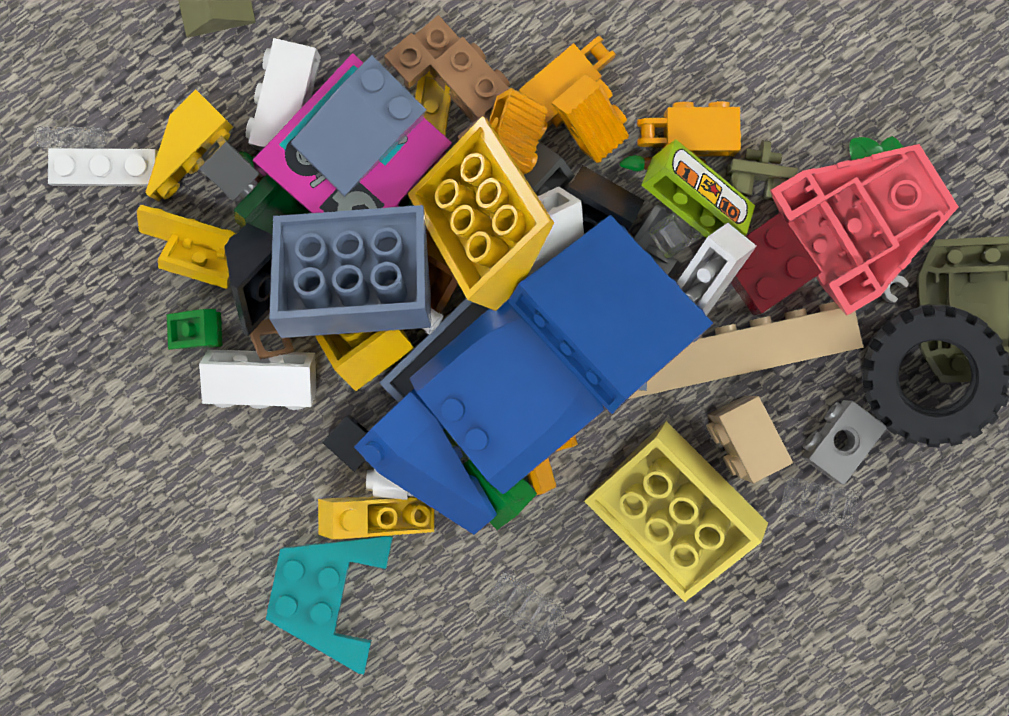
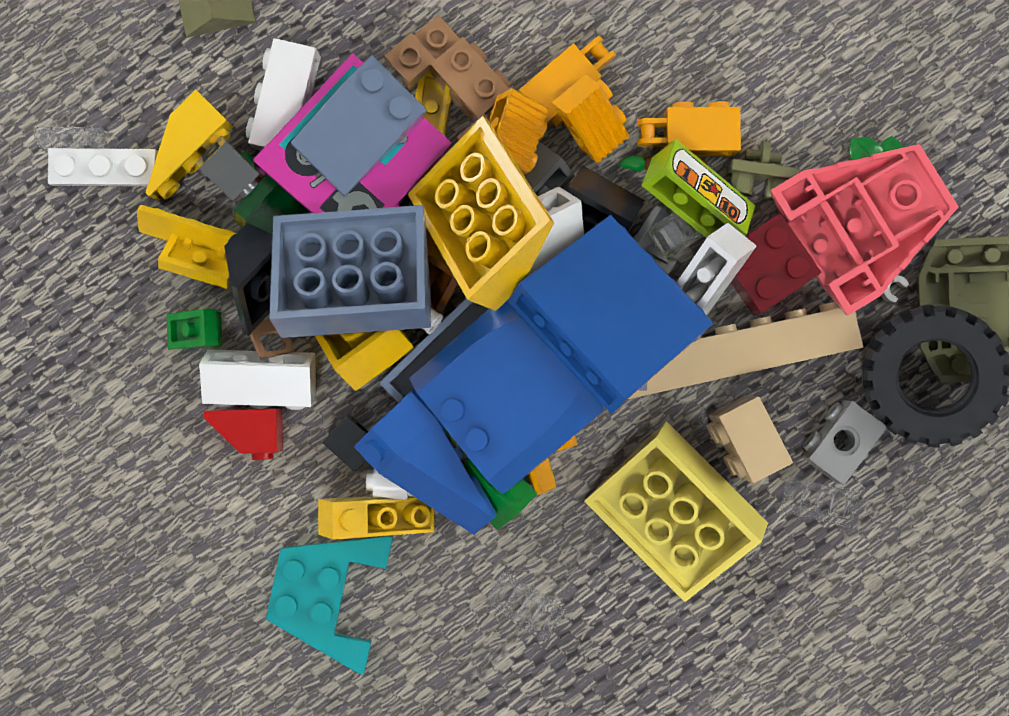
(250, 430): none -> red slope

